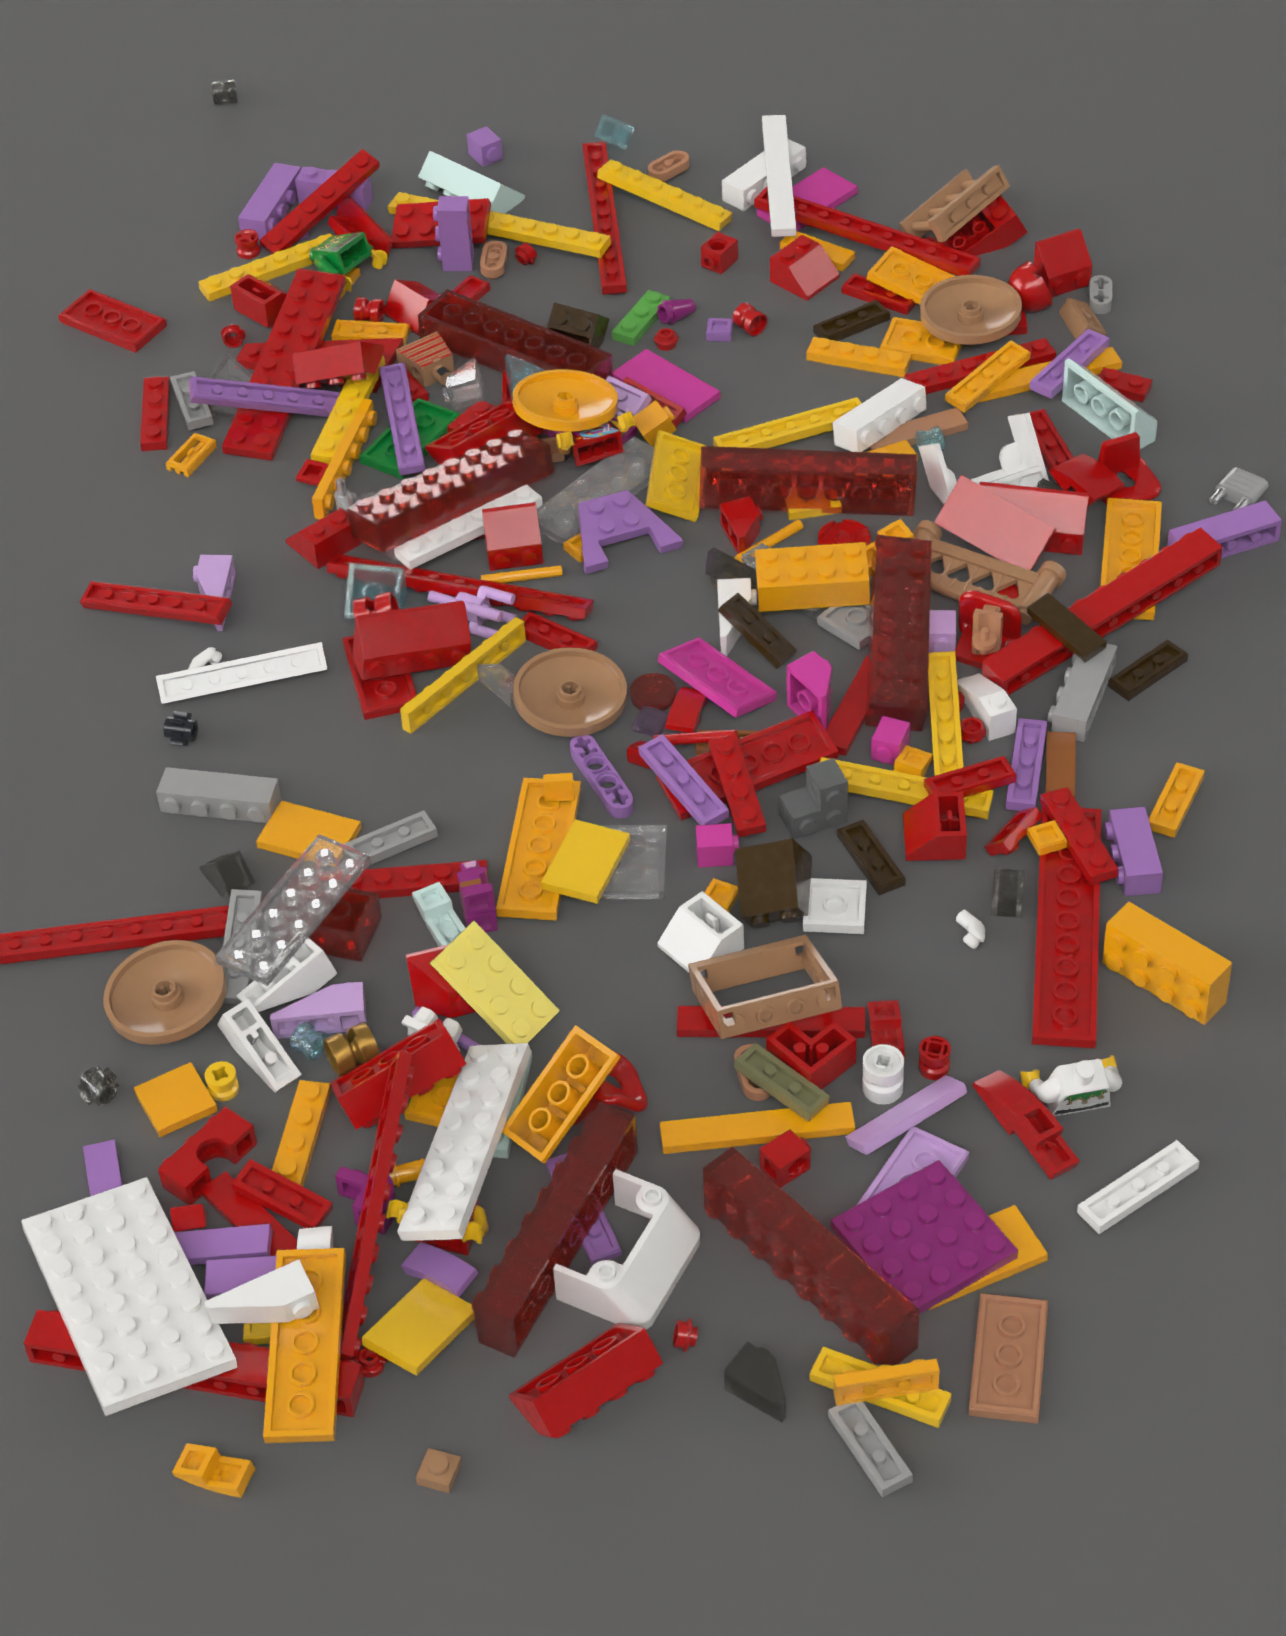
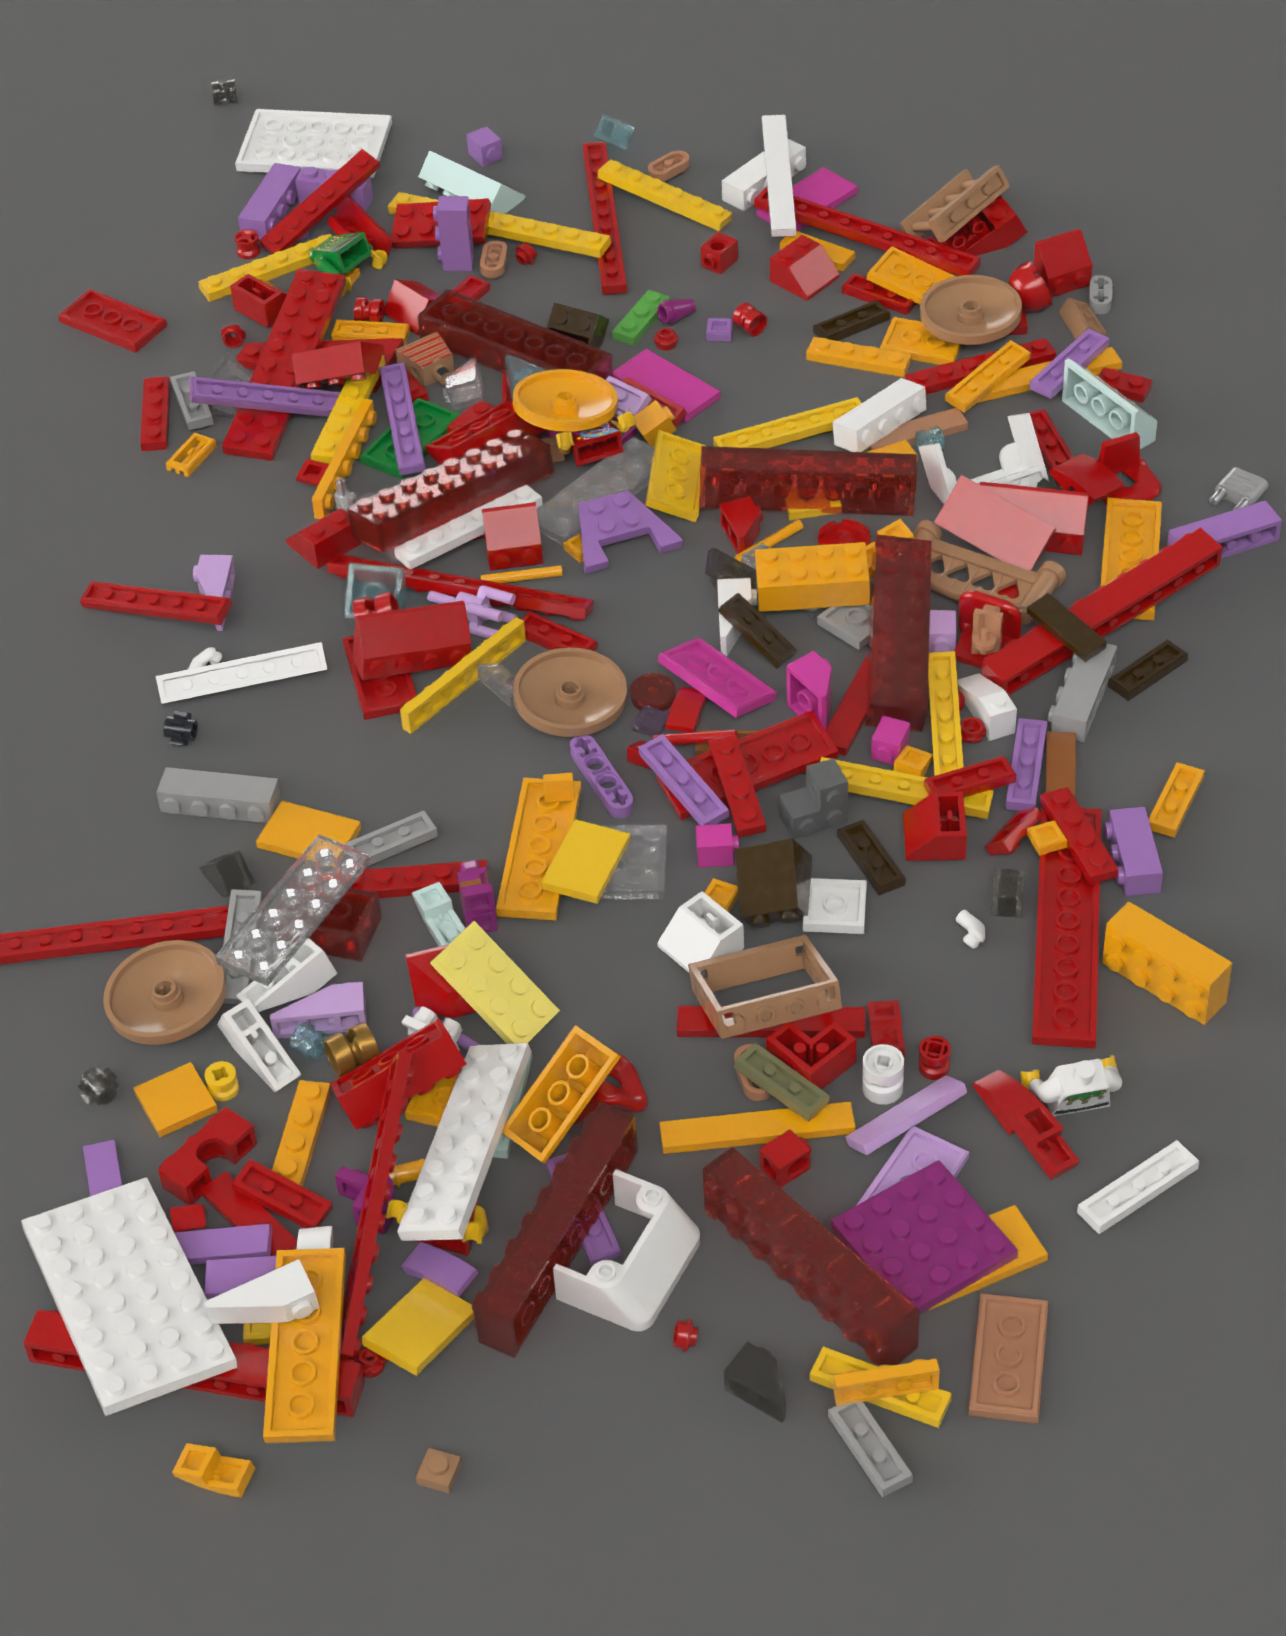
(310, 139): none -> white plate
(587, 1380): red slope -> none

